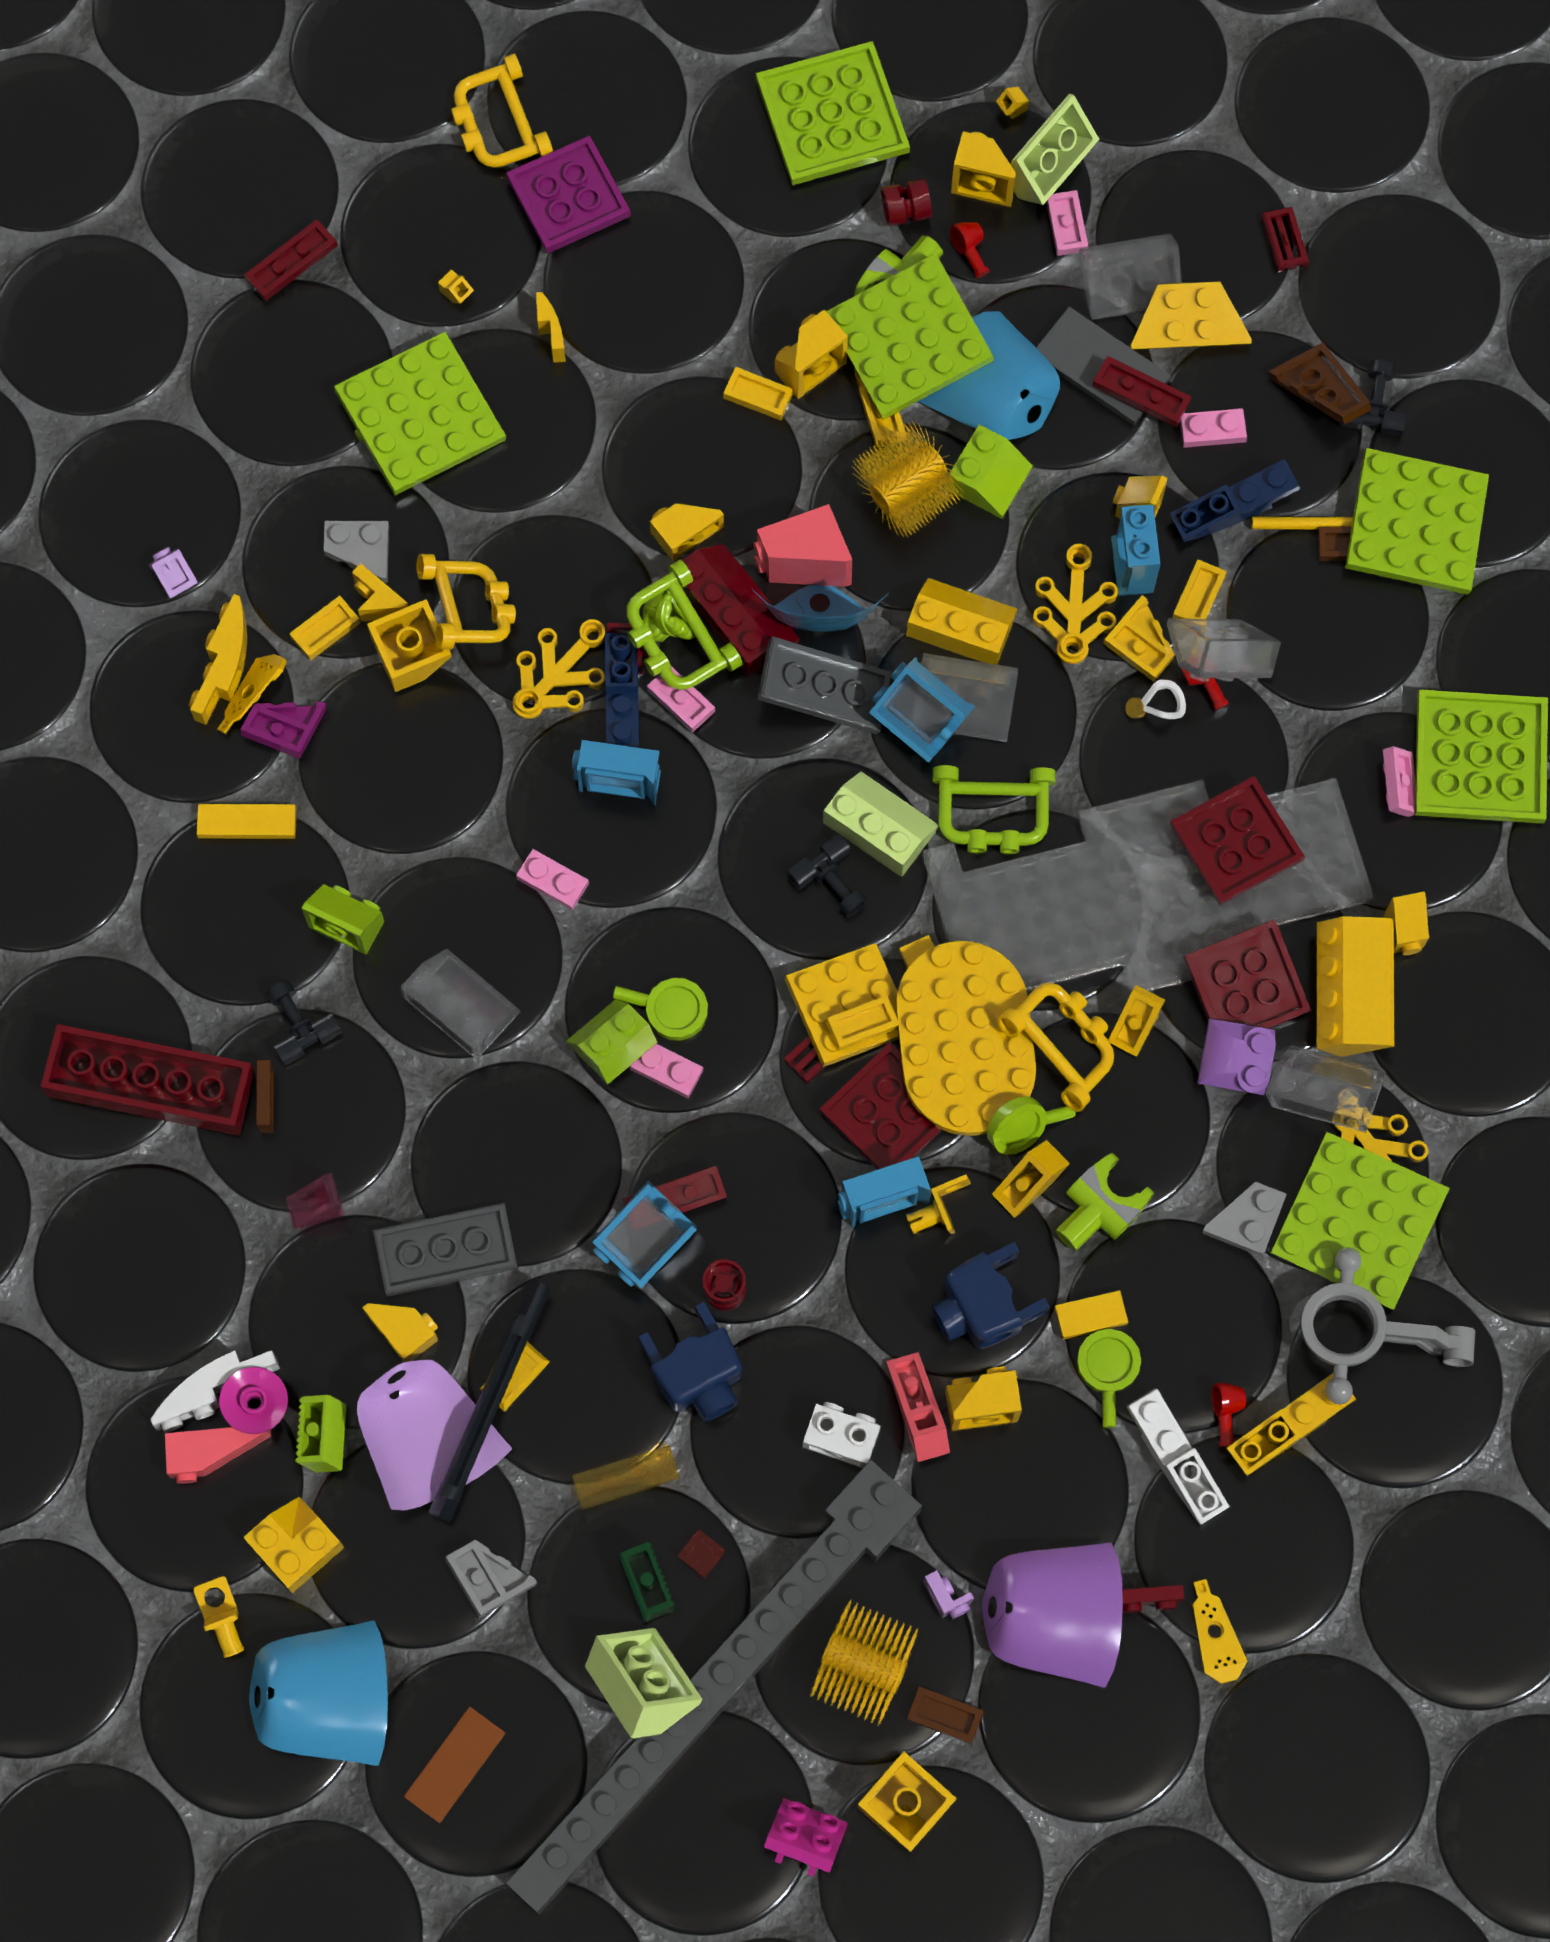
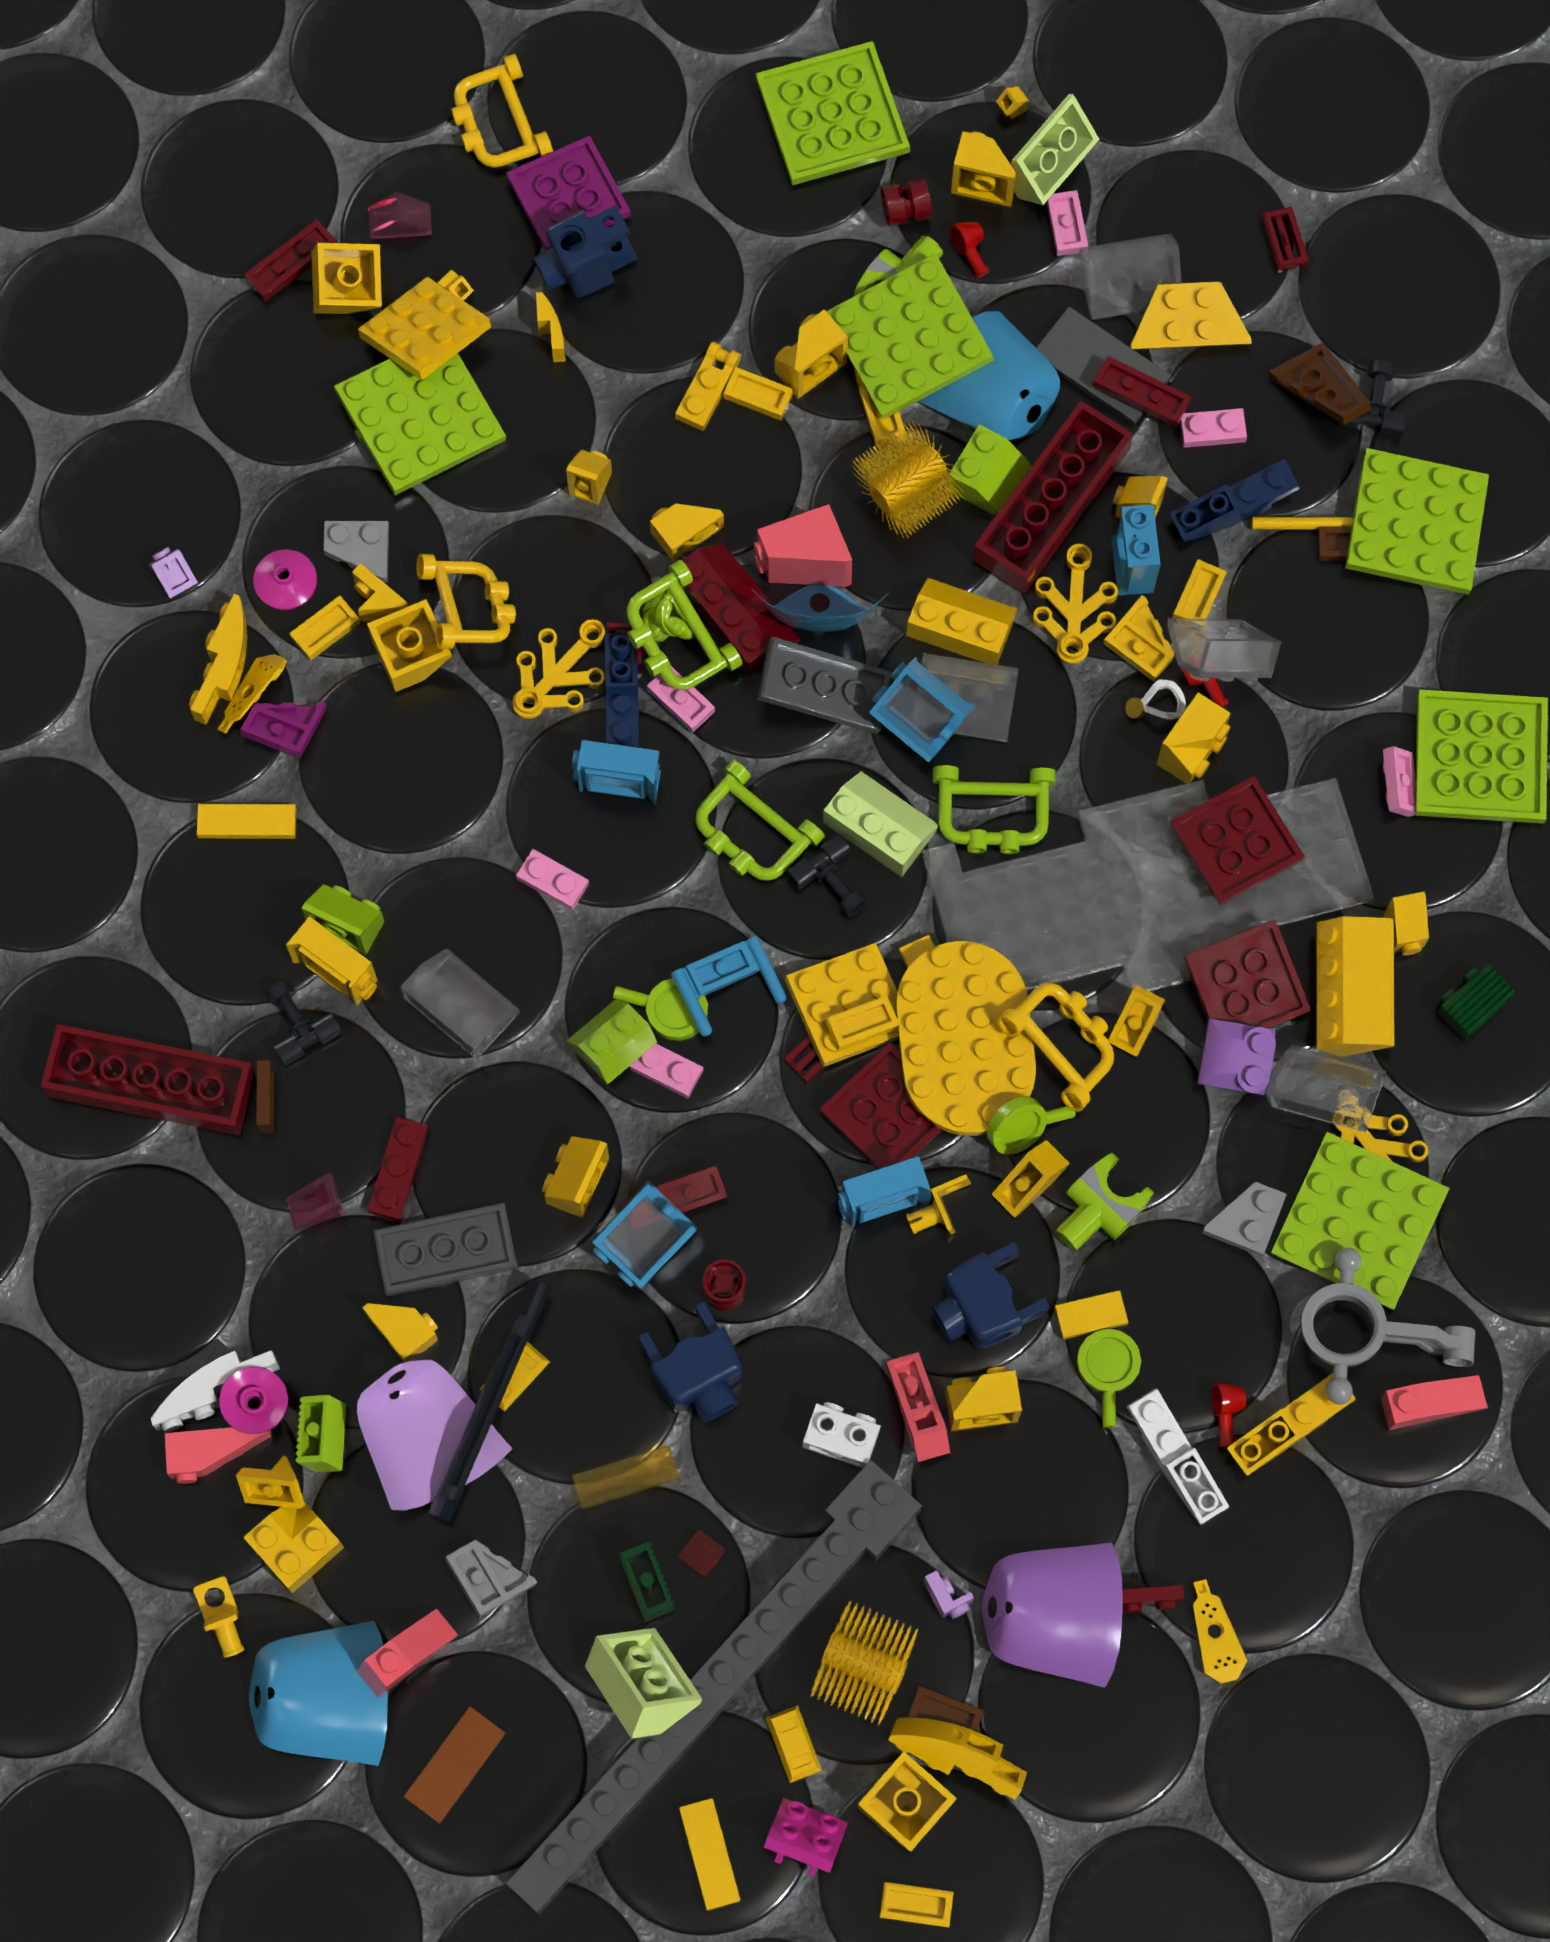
(271, 1487): none -> yellow slope
(288, 592): none -> dark pink dish
(333, 961): none -> yellow window
(346, 278): none -> yellow slope
(398, 1169): none -> dark red plate
(399, 217): none -> clear pink slope
(406, 1652): none -> coral slope
(424, 328): none -> yellow plate
(576, 1175): none -> yellow slope
(583, 252): none -> dark blue piece
(588, 476): none -> yellow slope
(707, 387): none -> yellow plate
(709, 1854): none -> yellow tile
(722, 970): none -> dark azure plate
(741, 861): none -> lime bar
(793, 1744): none -> yellow tile
(916, 1904): none -> yellow tile
(949, 1744): none -> yellow slope
(1052, 497): none -> dark red brick
(1194, 738): none -> yellow slope
(1432, 1401): none -> coral slope
(1476, 1001): none -> dark green brick

